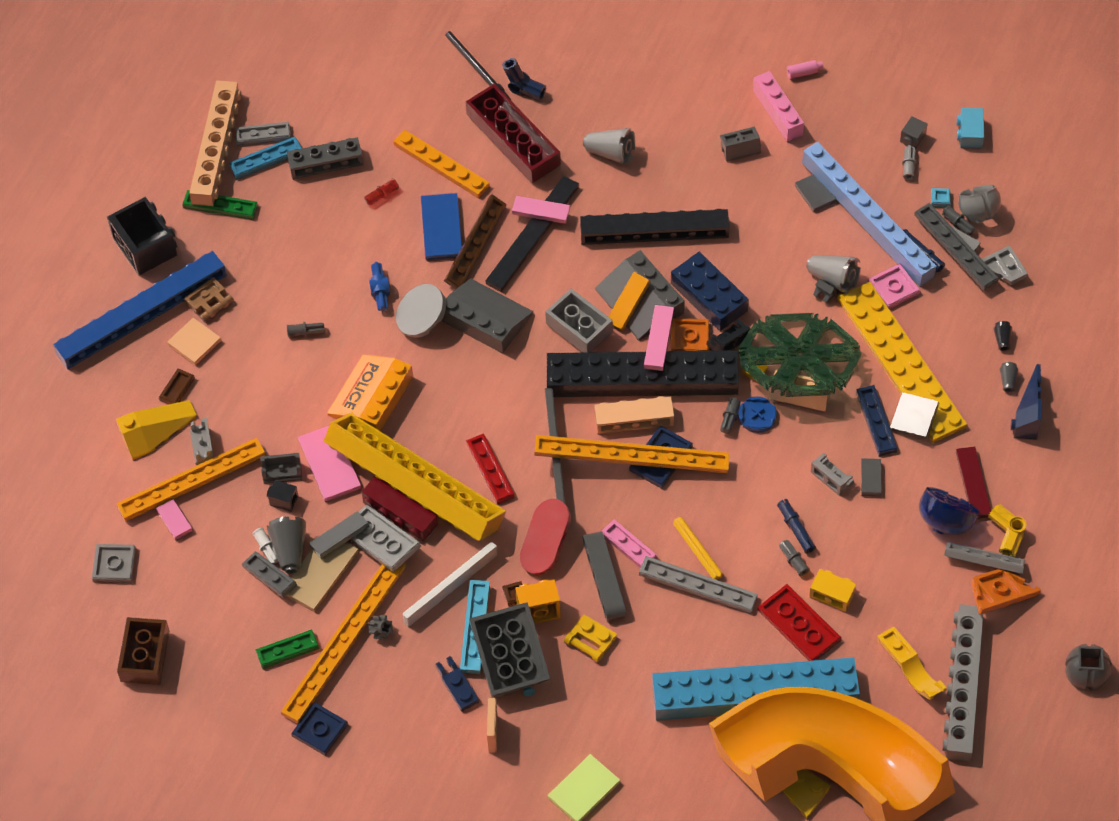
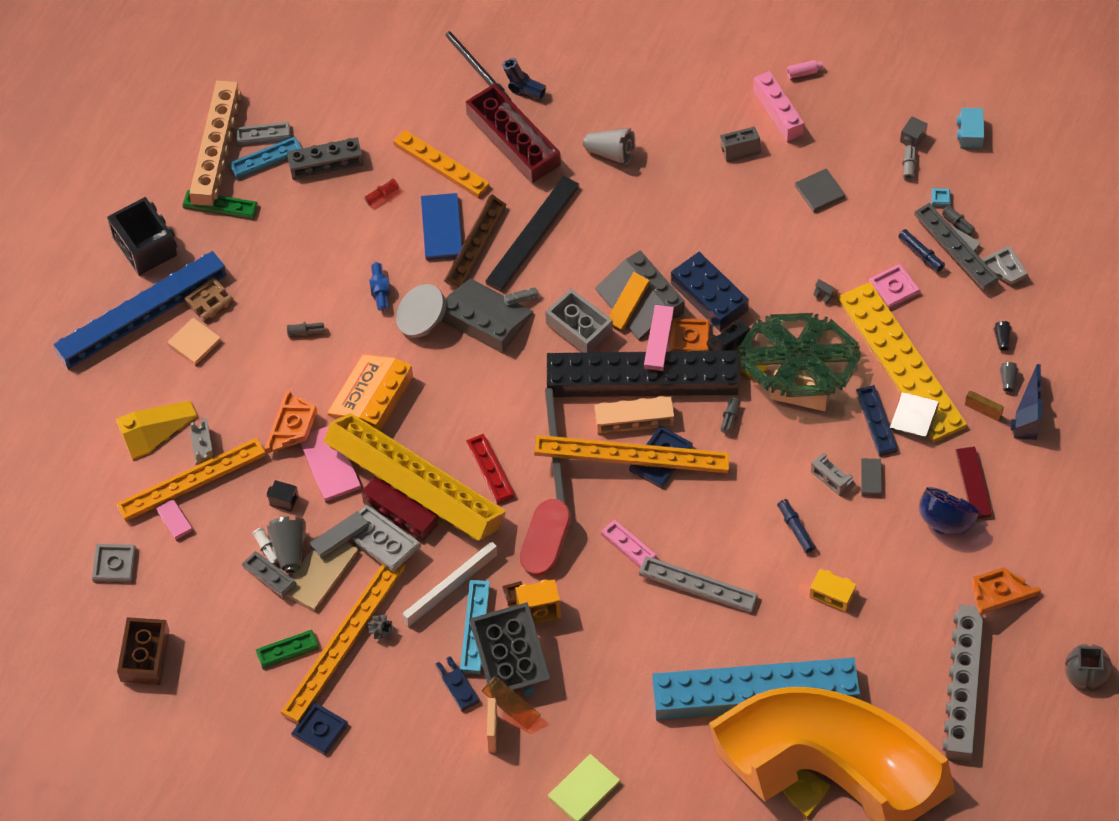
(176, 387): reddish brown tile -> none
(281, 468): dark grey hinge -> none
(291, 423): none -> orange wing
(511, 702): none -> clear orange tile
(521, 296): none -> light grey axle
(541, 209): bright pink tile -> none
(594, 634): yellow plate -> none
(604, 575): dark grey beam -> none
(654, 226): black brick -> none
(698, 549): yellow axle -> none
(757, 414): blue tile -> none
(794, 558): dark grey axle -> none
(799, 623): red tile -> none
(836, 271): light grey cone -> none
(869, 214): light blue brick -> none
(910, 664): yellow piece -> none
(980, 203): light grey piece -> none
(984, 405): none -> pearl gold tile
(984, 557): light grey tile -> none
(1007, 522): yellow piece -> none

